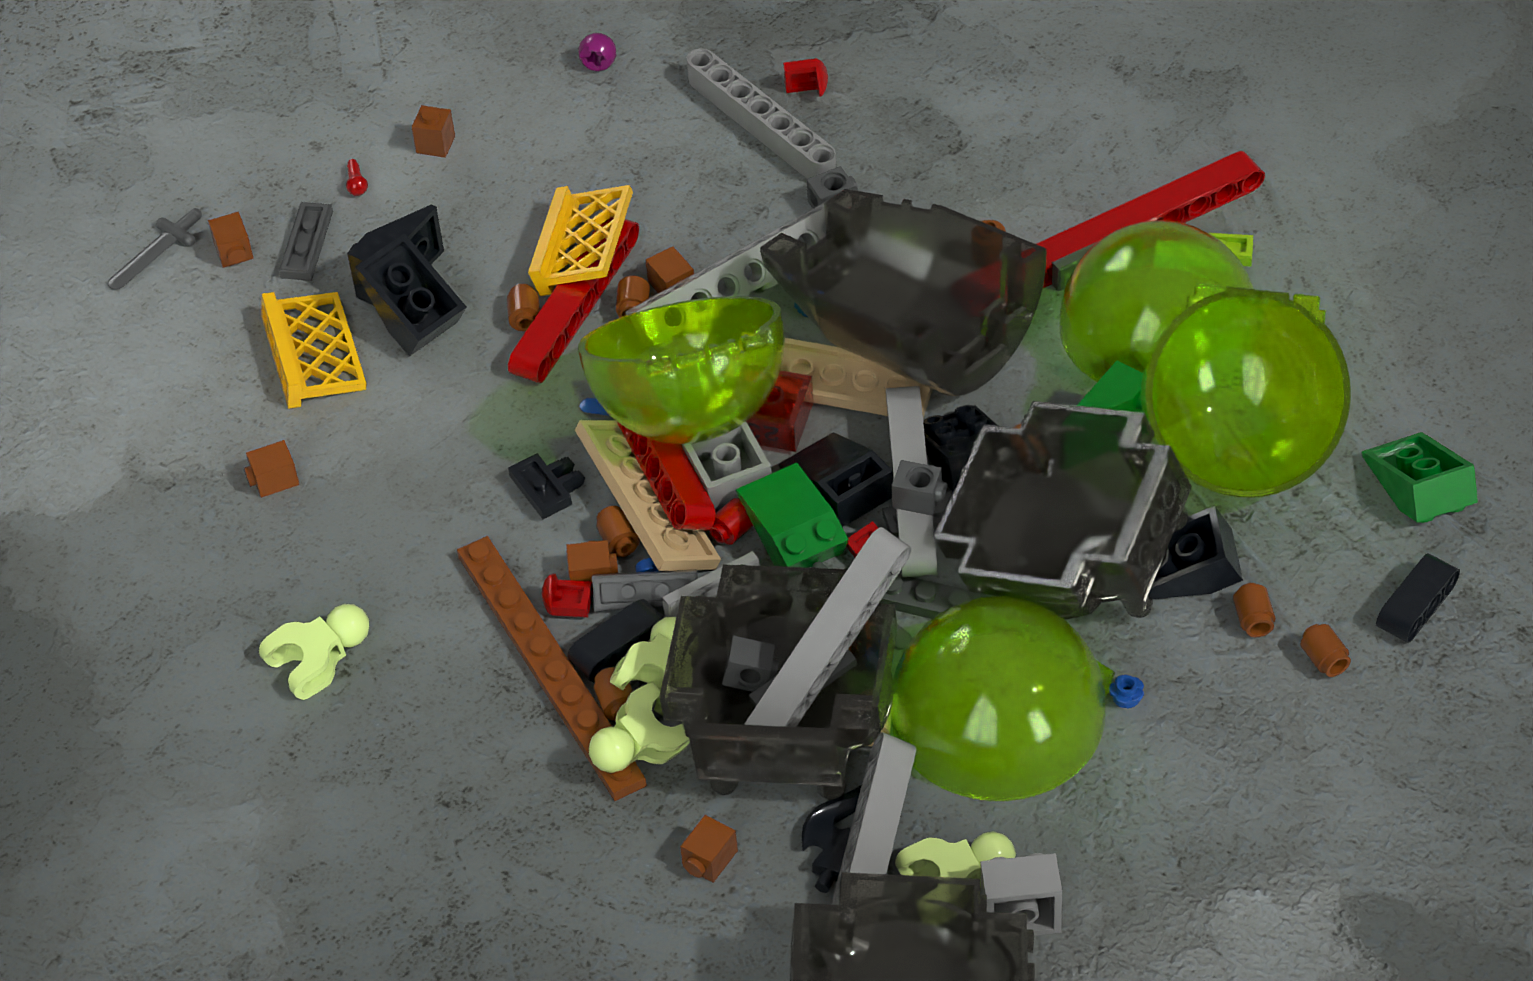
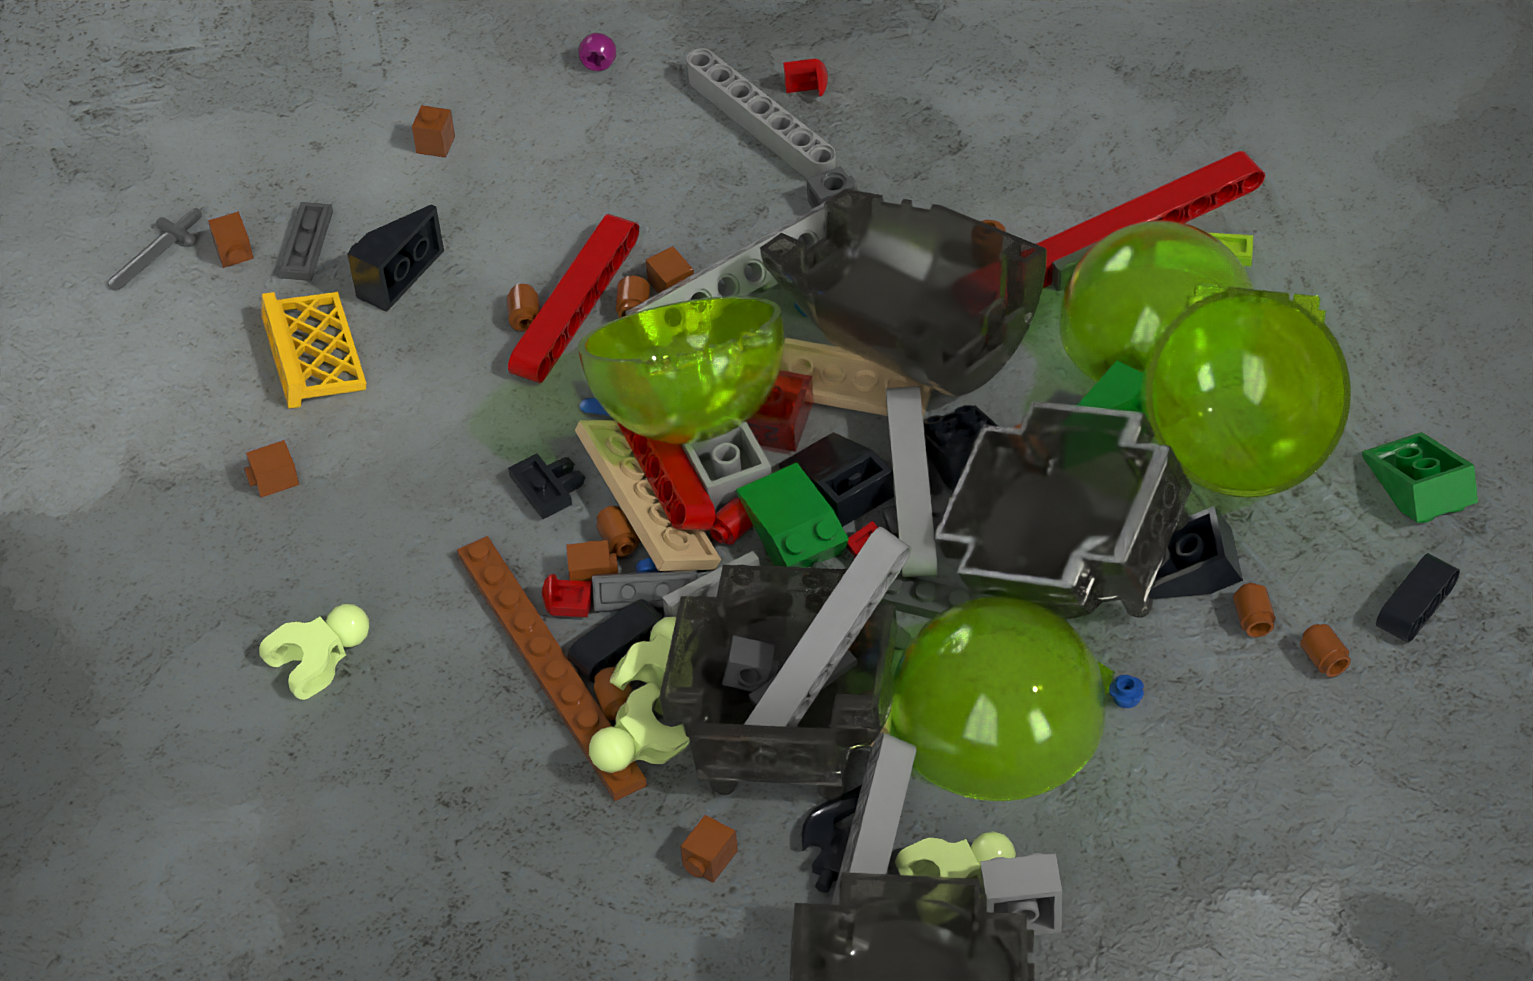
(356, 183): red piece -> none
(409, 294): black slope -> none
(558, 236): yellow fence -> none
(918, 487): dark grey brick -> none

